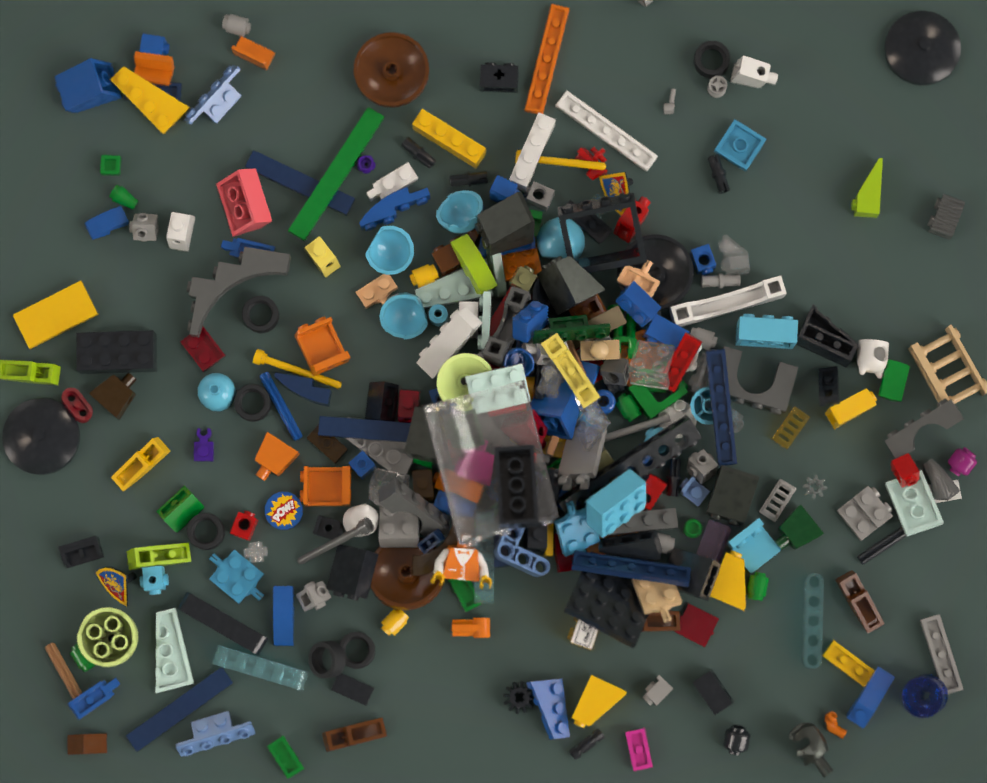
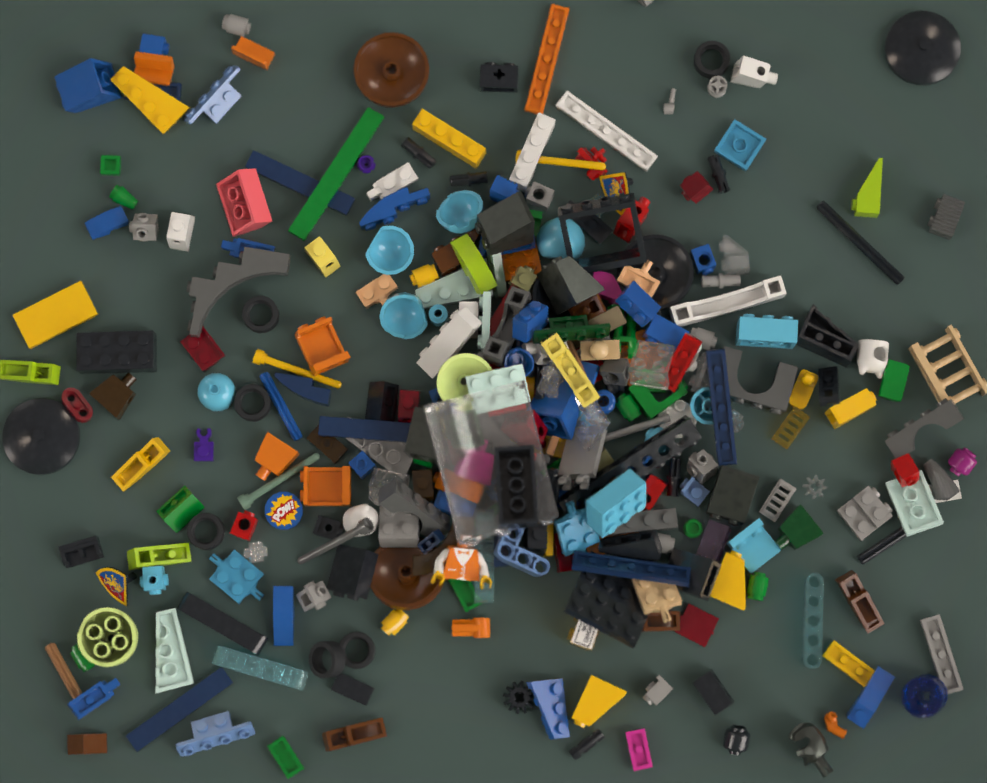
(246, 500): none -> sand green piece
(610, 285): none -> dark pink slope
(695, 187): none -> dark red brick
(803, 389): none -> yellow piece
(860, 242): none -> black axle

